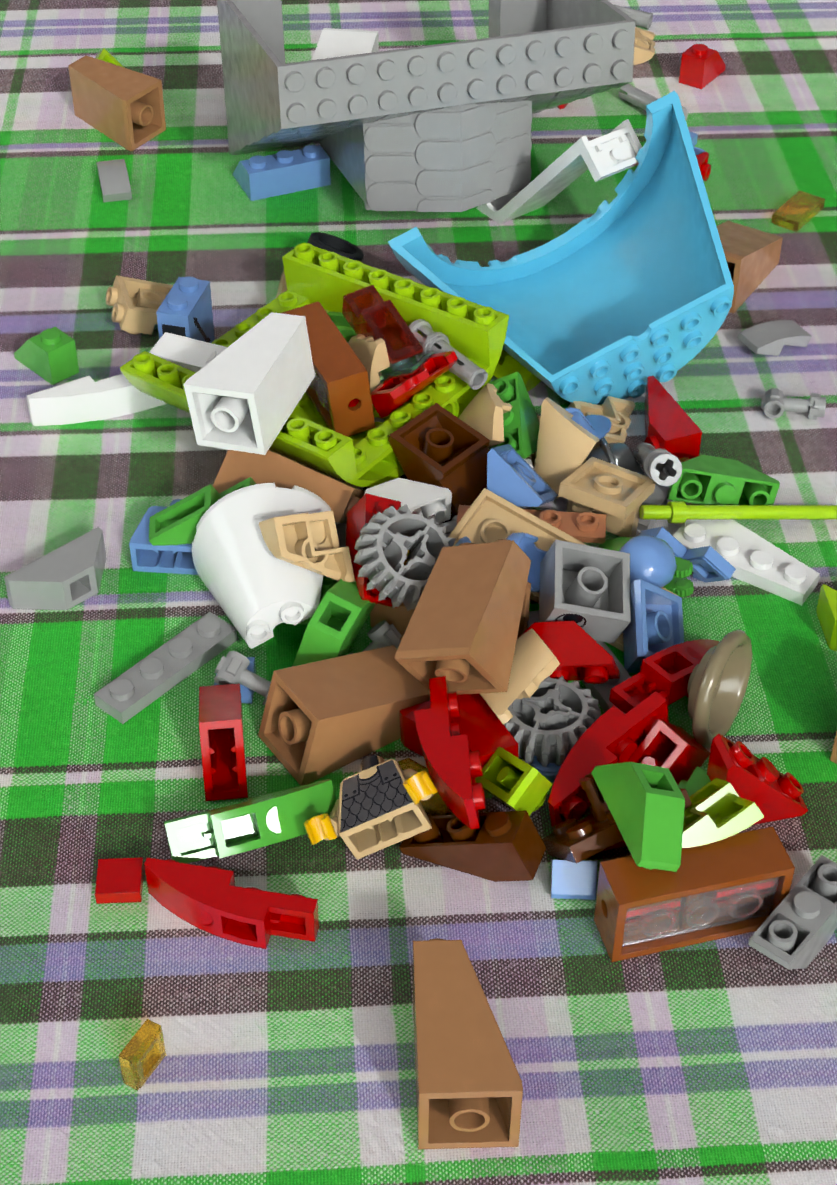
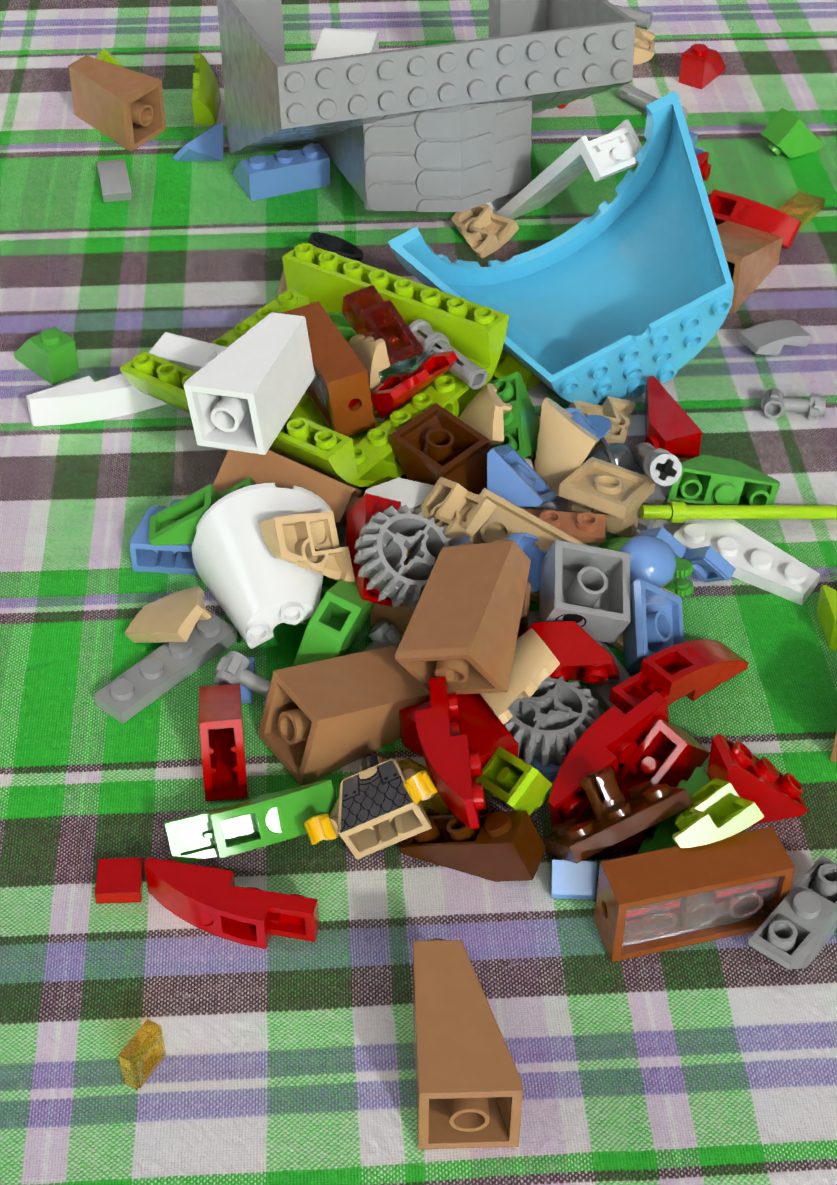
(61, 576): light grey slope -> none
(136, 303): tan plate -> none
(169, 618): none -> tan slope
(187, 310): medium blue brick -> none
(204, 147): none -> medium blue slope
(205, 93): none -> lime slope
(457, 508): none -> tan slope
(484, 229): none -> tan slope
(646, 811): bright green slope -> none
(719, 686): dark tan piece -> none
(754, 215): none -> red slope
(789, 136): none -> bright green slope

